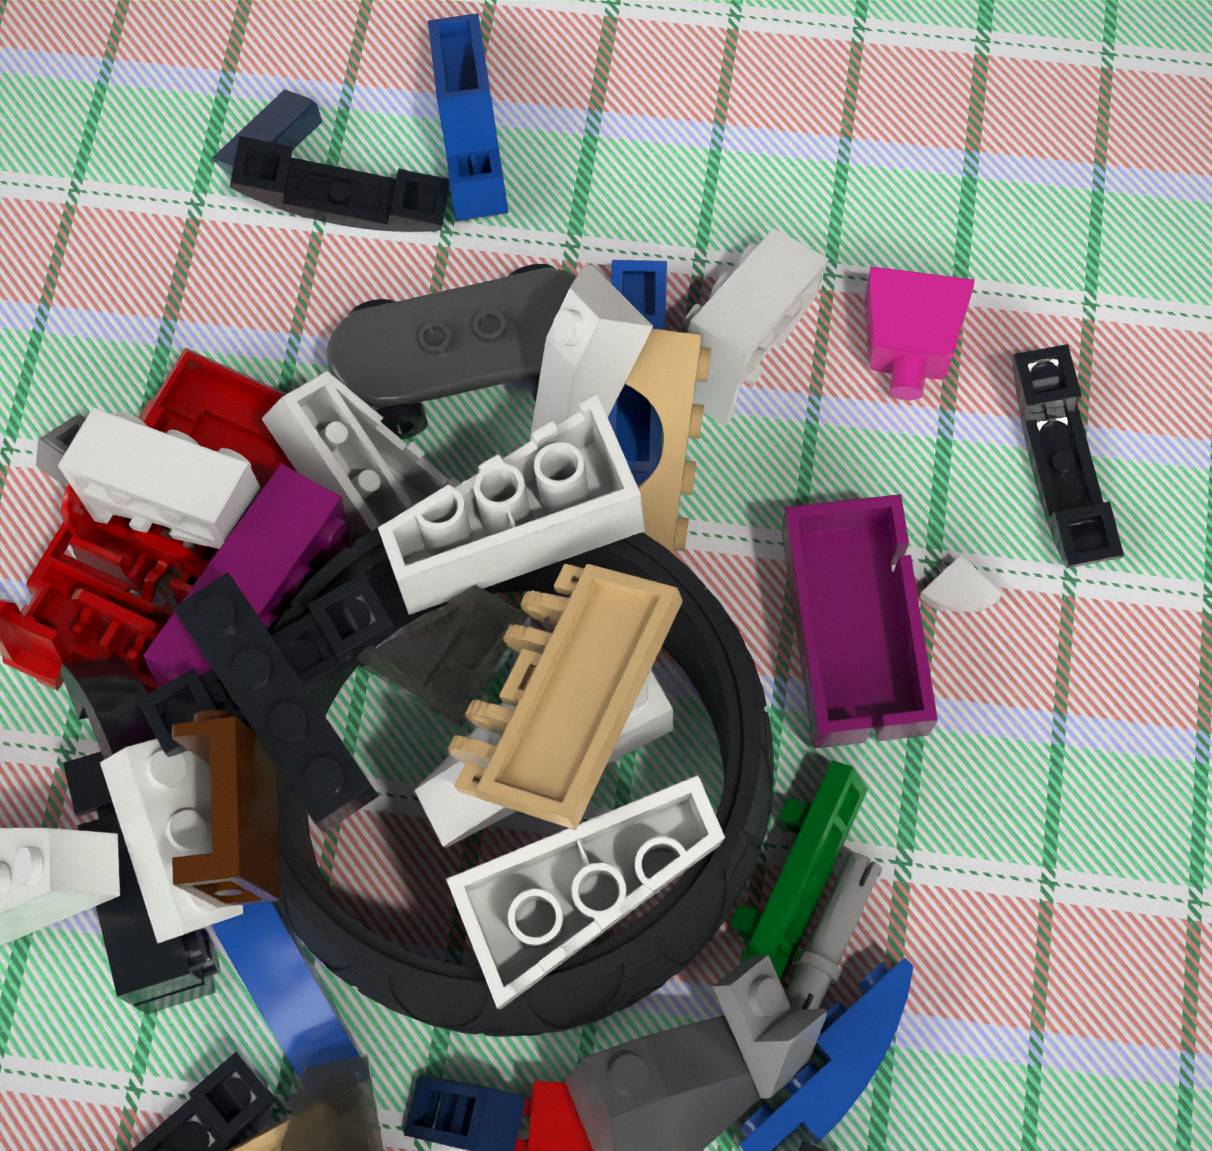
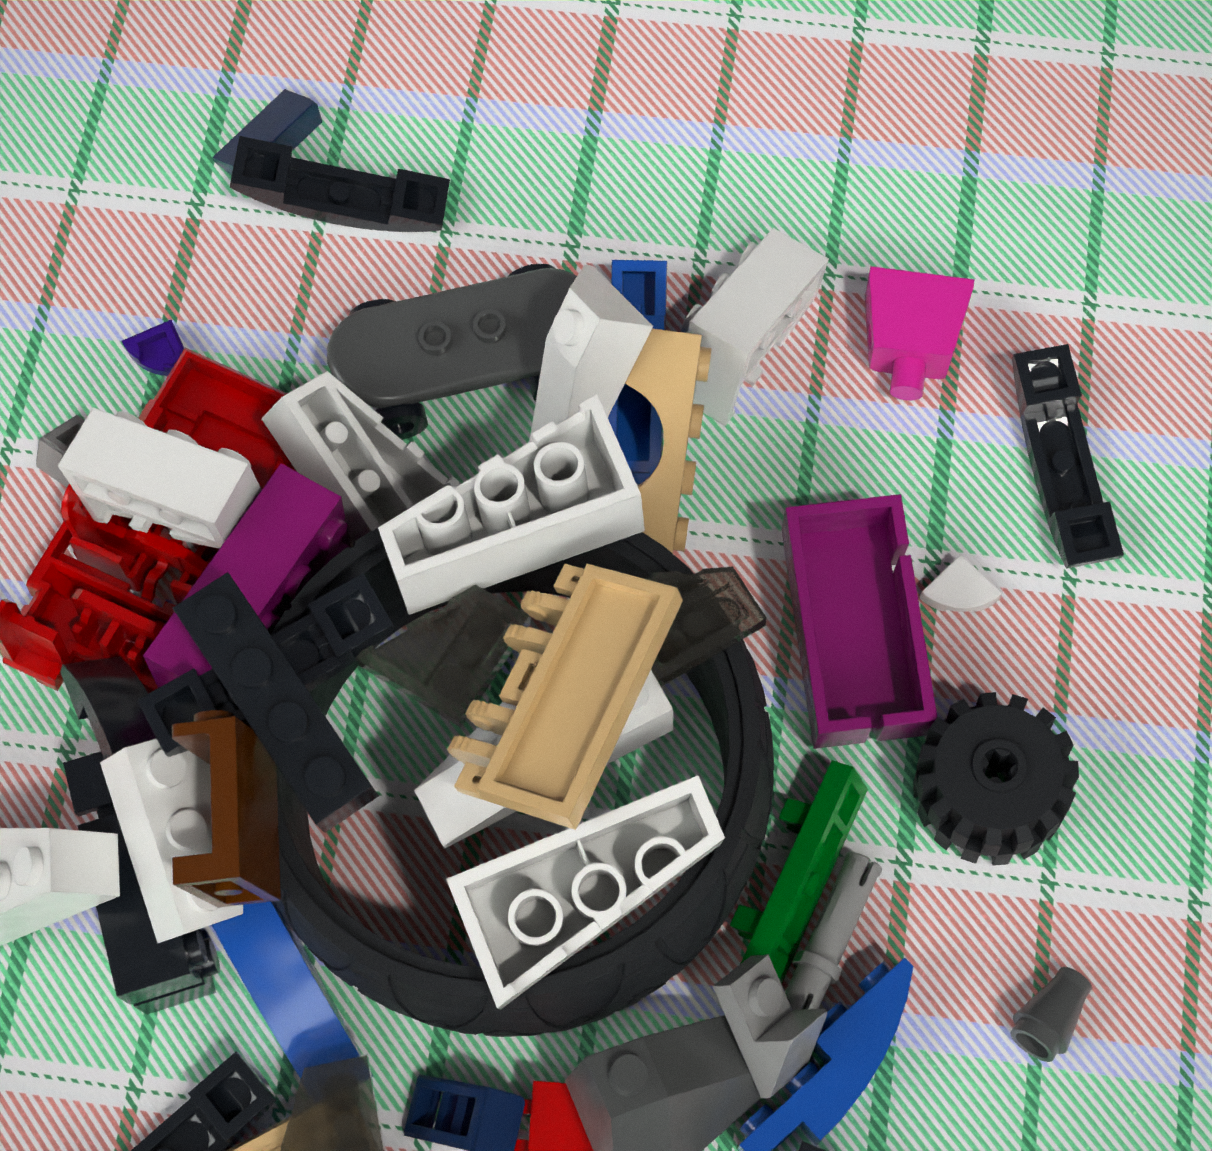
(156, 348): none -> dark purple tile
(467, 117): blue slope -> none
(712, 617): none -> clear smoke wing
(984, 812): none -> black wheel
(1050, 1017): none -> dark grey cone

